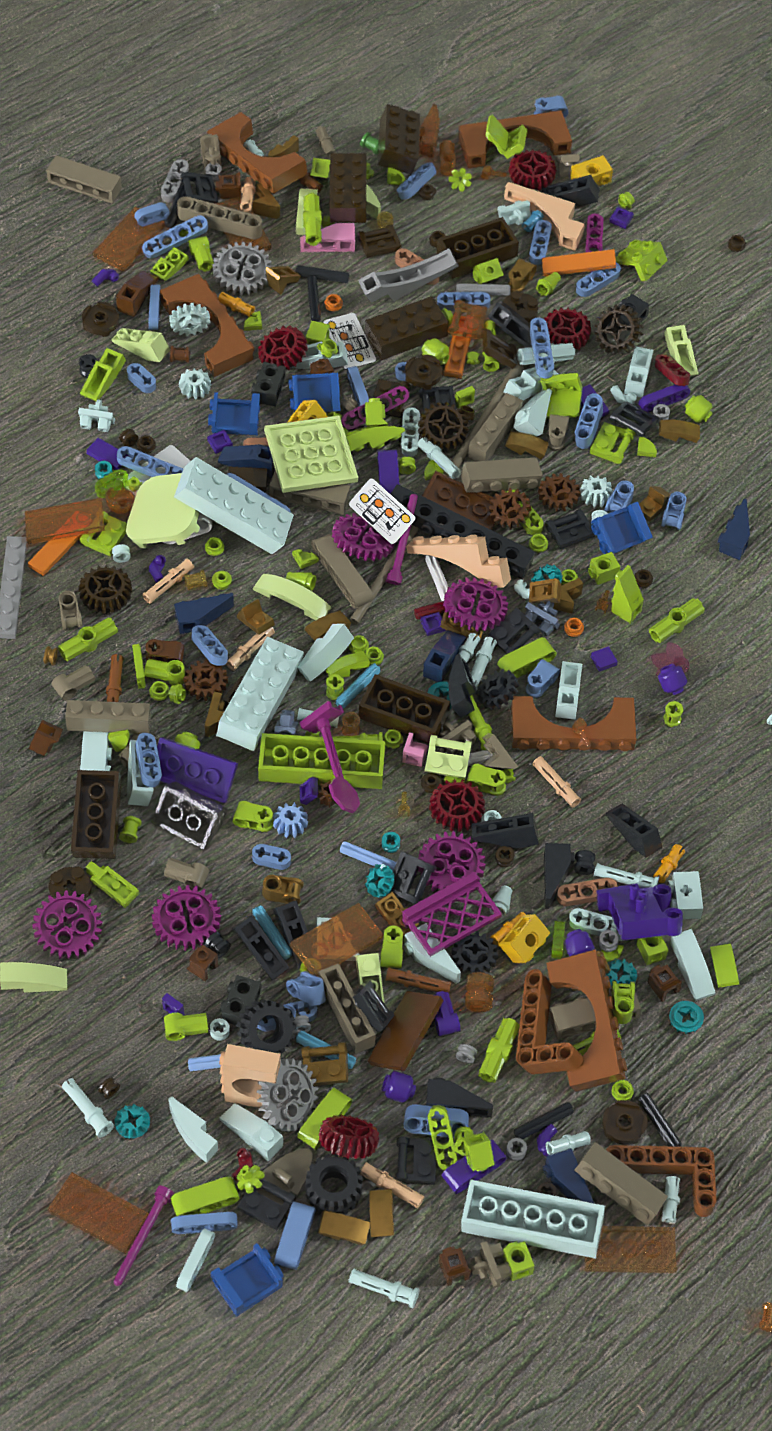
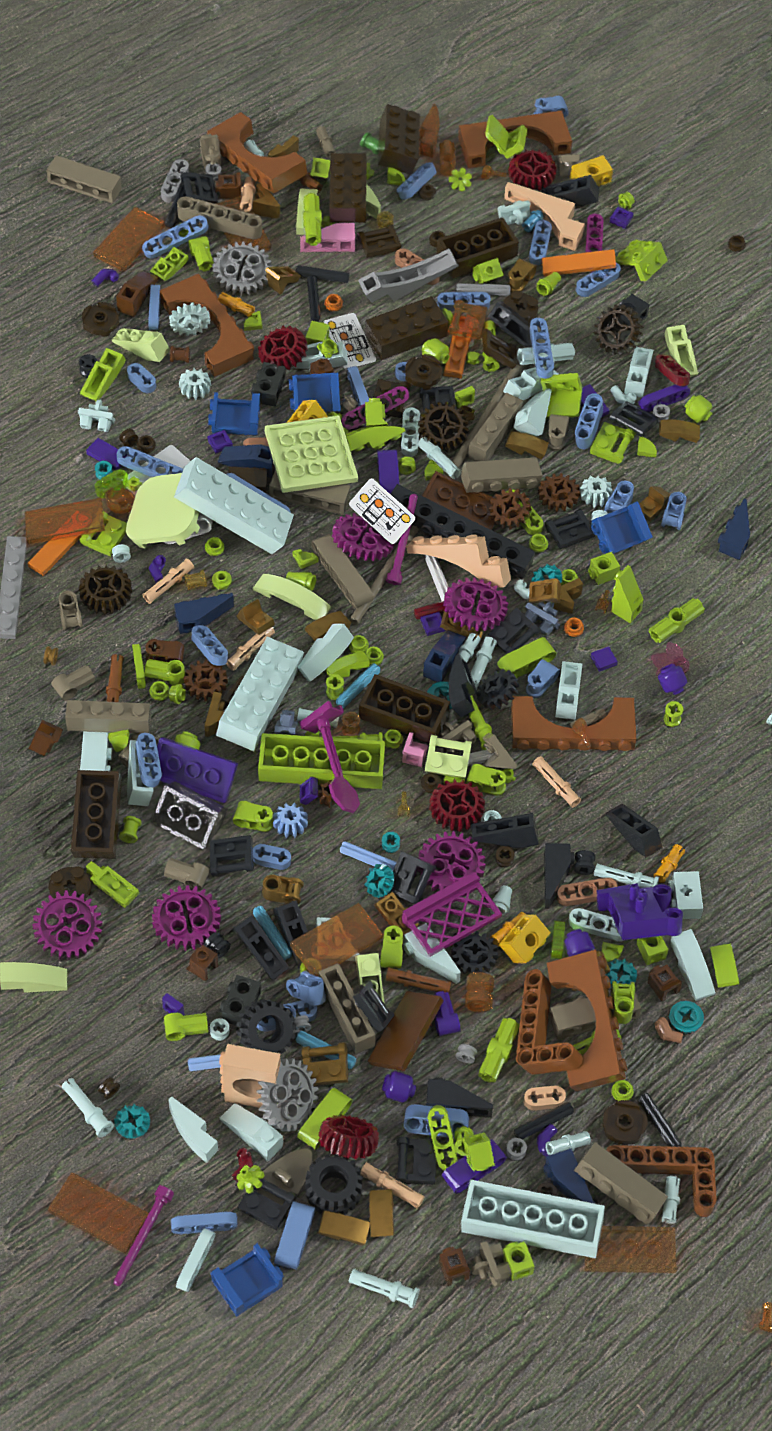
(95, 634): lime piece -> none
(151, 214): medium blue beam -> none
(206, 1197): lime beam -> none
(231, 849): none -> black plate
(544, 1097): none -> light nougat beam
(567, 324): dark red gear -> none
(592, 718): none -> dark tan axle
(611, 935): light grey bush -> none
(643, 574): dark brown plate -> none
(665, 1032): none -> nougat arm

